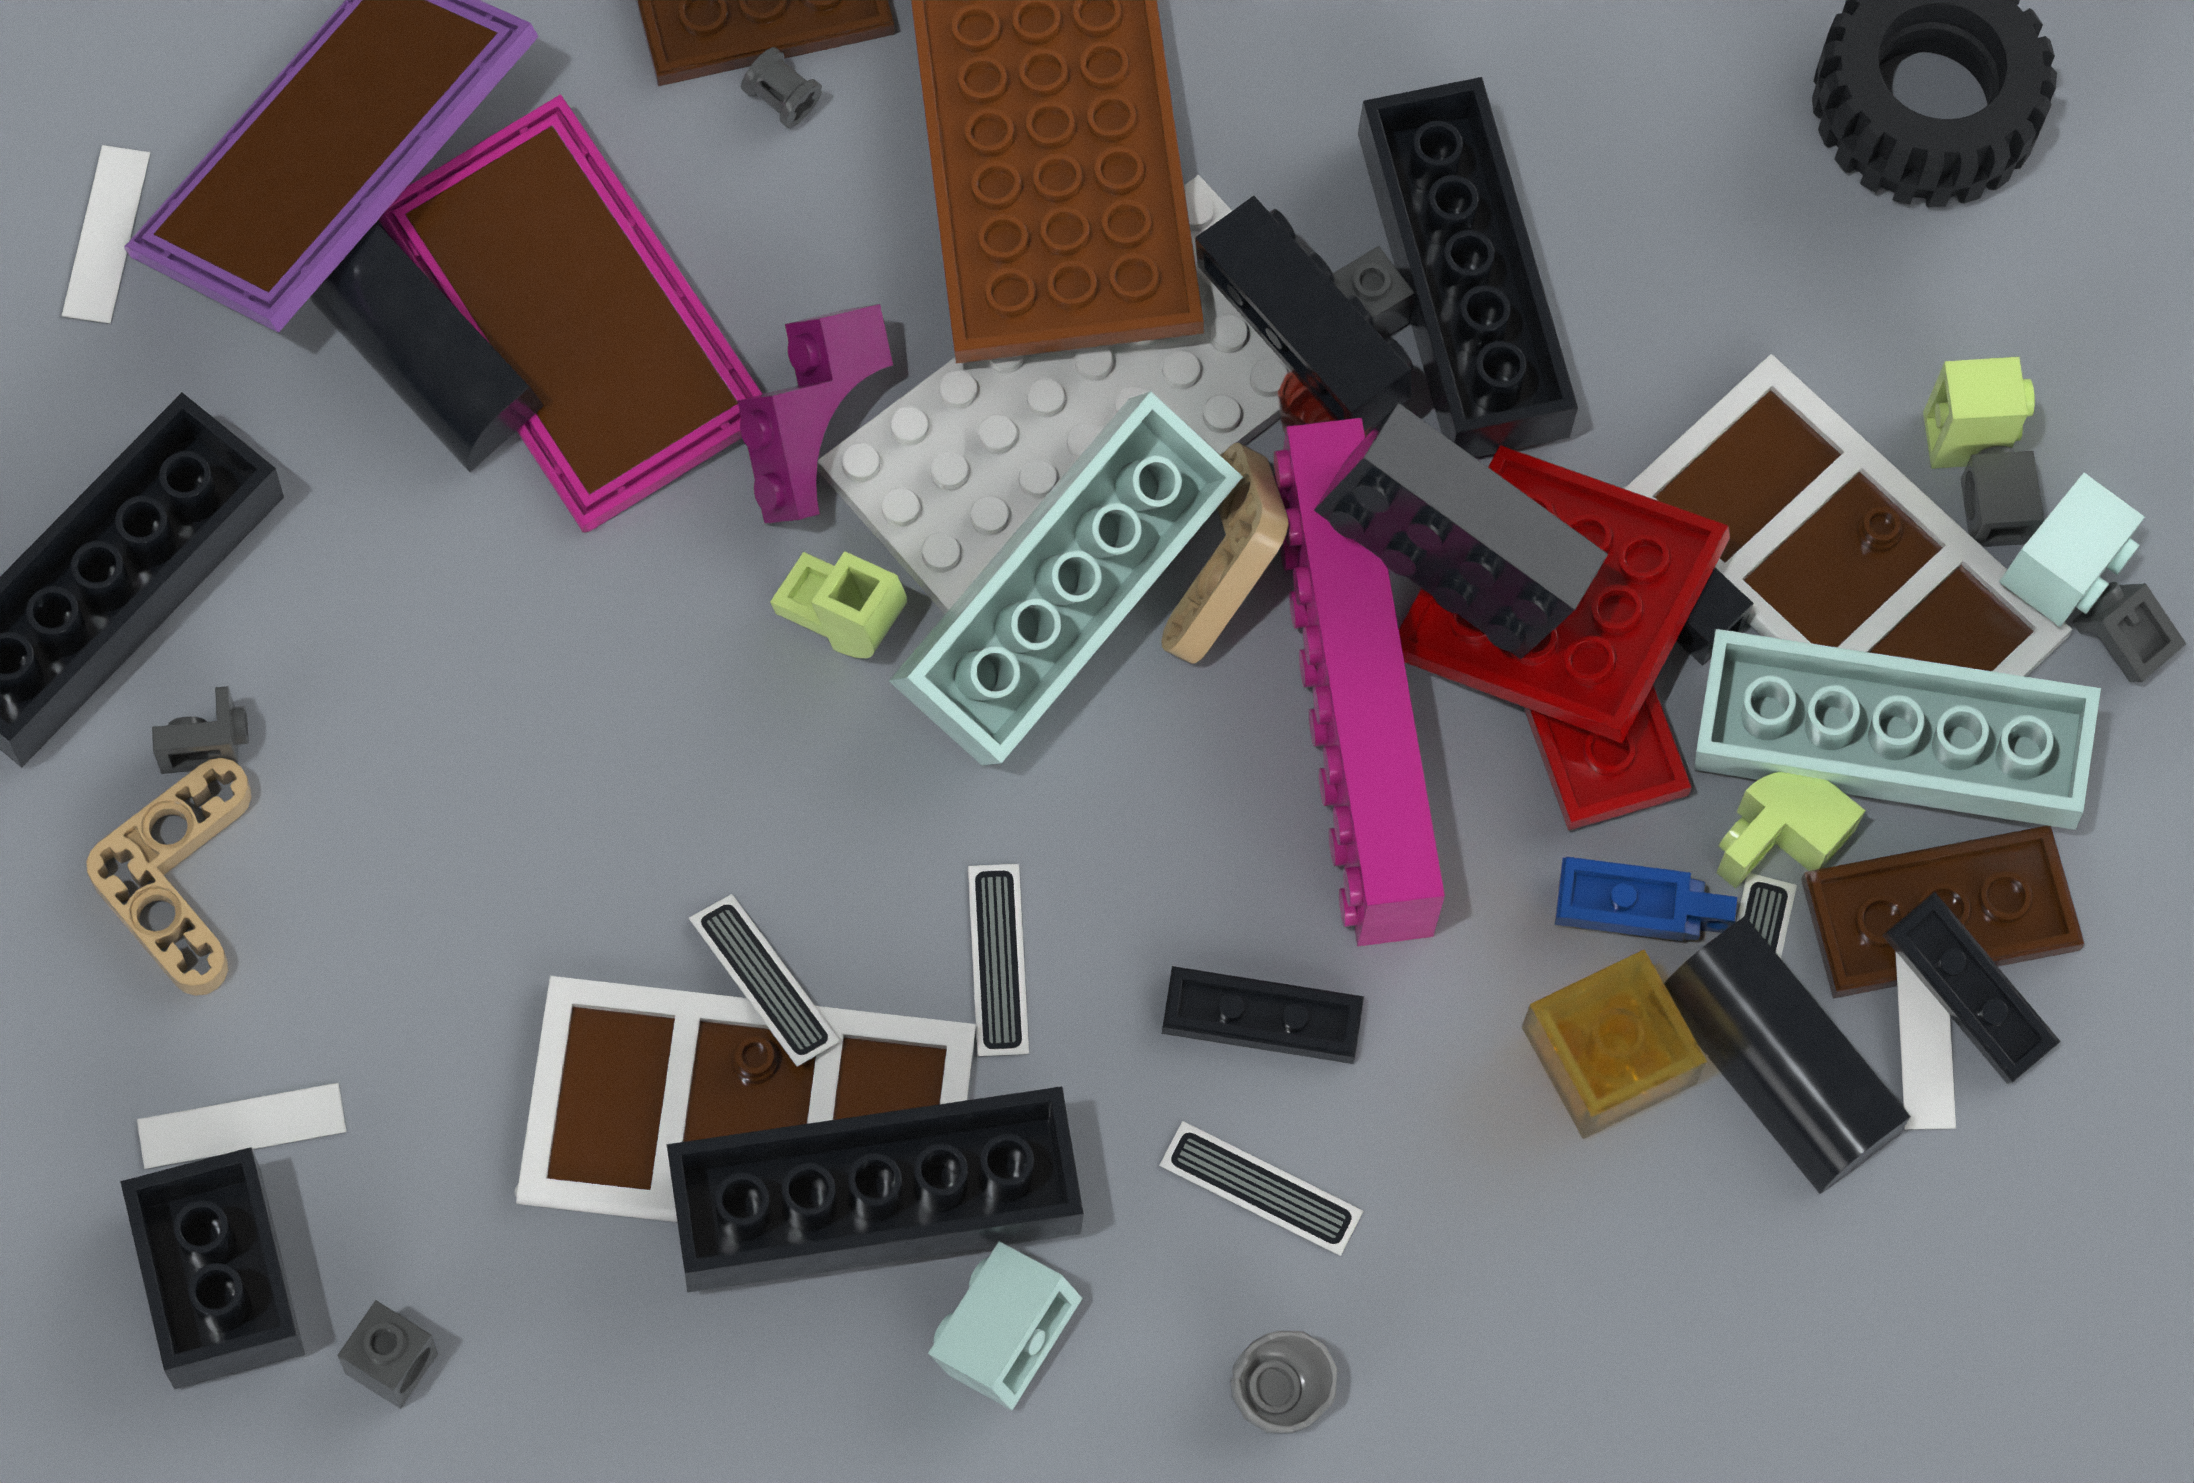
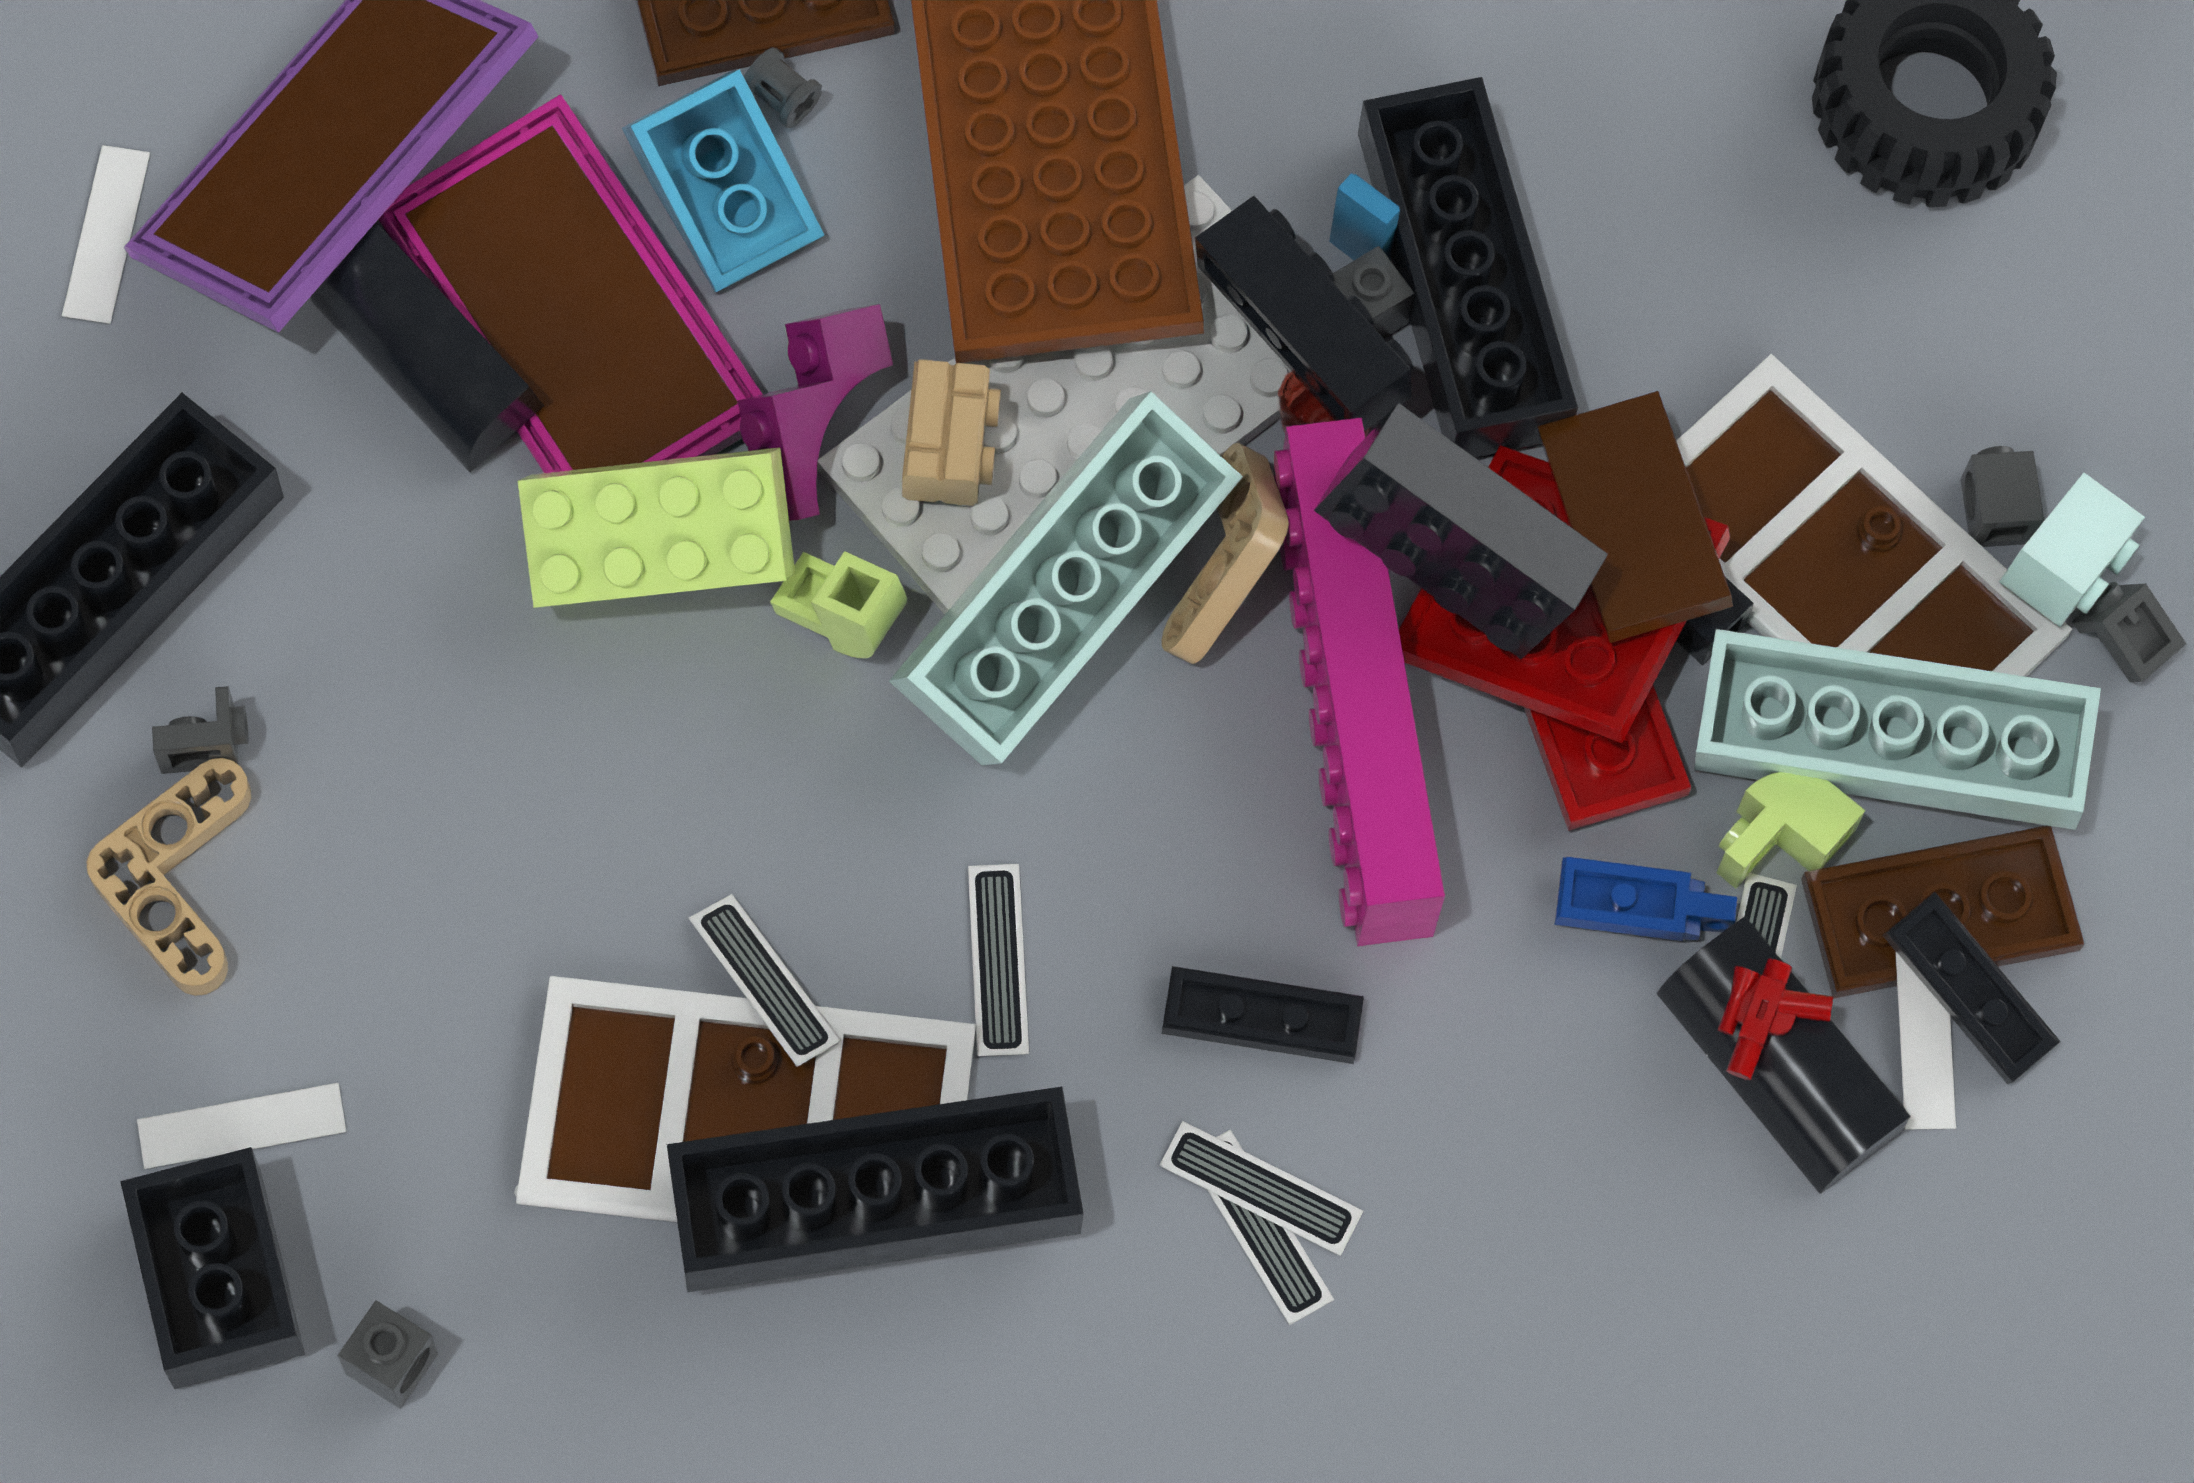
(656, 527): none -> yellowish green brick
(723, 180): none -> medium azure slope
(947, 433): none -> tan brick
(1004, 1325): light aqua brick -> none
(1275, 1257): none -> sticker
(1284, 1381): light grey hair -> none
(1363, 219): none -> dark azure tile
(1613, 1043): clear yellow brick -> none
(1636, 502): none -> reddish brown tile
(1765, 1009): none -> red piece
(1976, 408): yellowish green brick -> none

